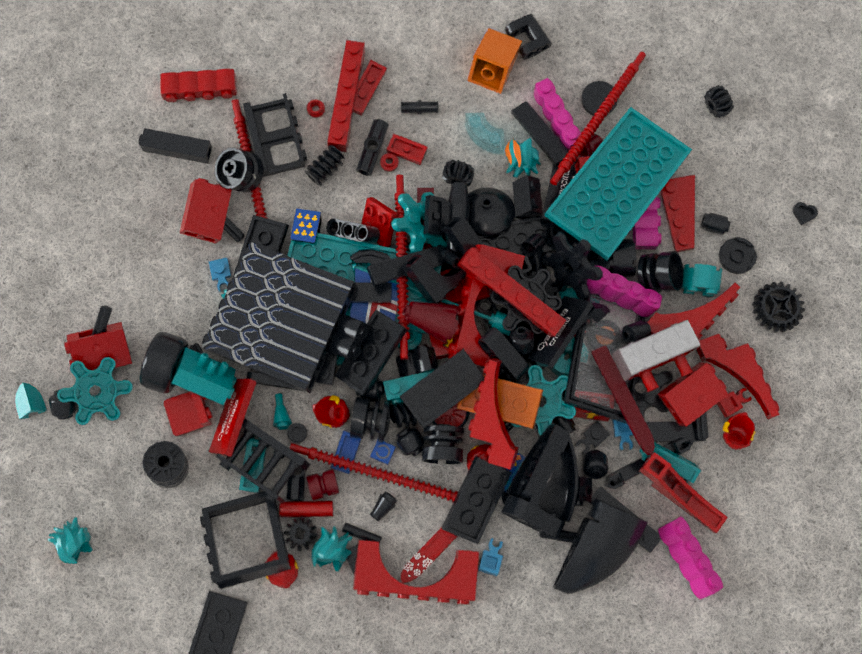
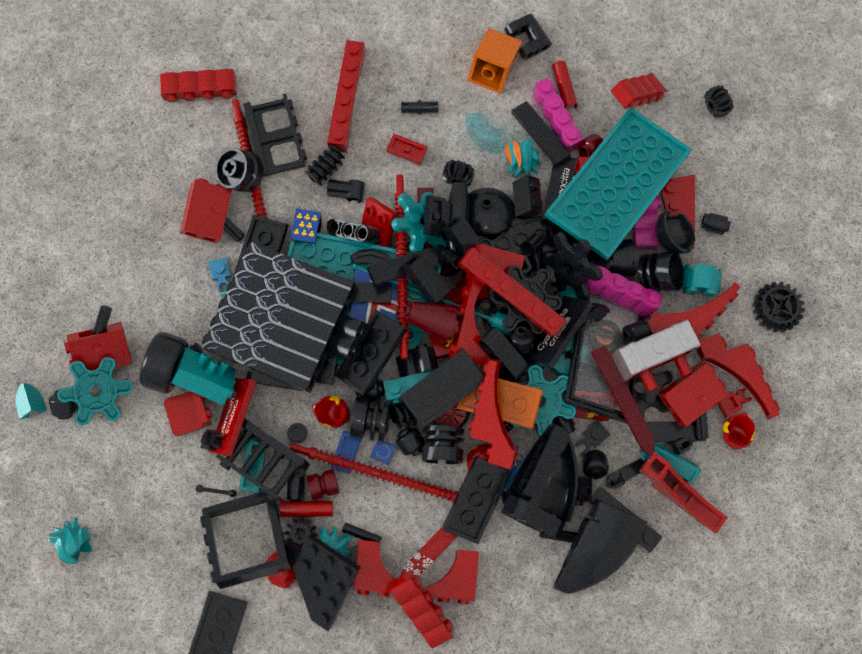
(162, 453): black wheel -> none
(175, 145): black brick -> none
(199, 488): none -> black hinge
(211, 440): none -> black plate
(281, 417): teal cone -> none
(313, 103): red plate -> none
(322, 577): none -> black wing
(348, 190): none -> black piece
(367, 86): red plate -> none
(369, 157): black piece -> none
(384, 504): black cone -> none
(389, 167): red plate -> none
(421, 609): none -> red brick
(491, 560): dark azure plate -> none
(564, 83): none -> red piece
(565, 165): red hose -> none
(594, 95): black tile -> none
(623, 431): dark azure plate -> none
(638, 91): none -> red brick
(674, 232): none -> black cylinder
(692, 561): dark pink brick -> none
(734, 260): black tile -> none
(804, 213): black tile -> none

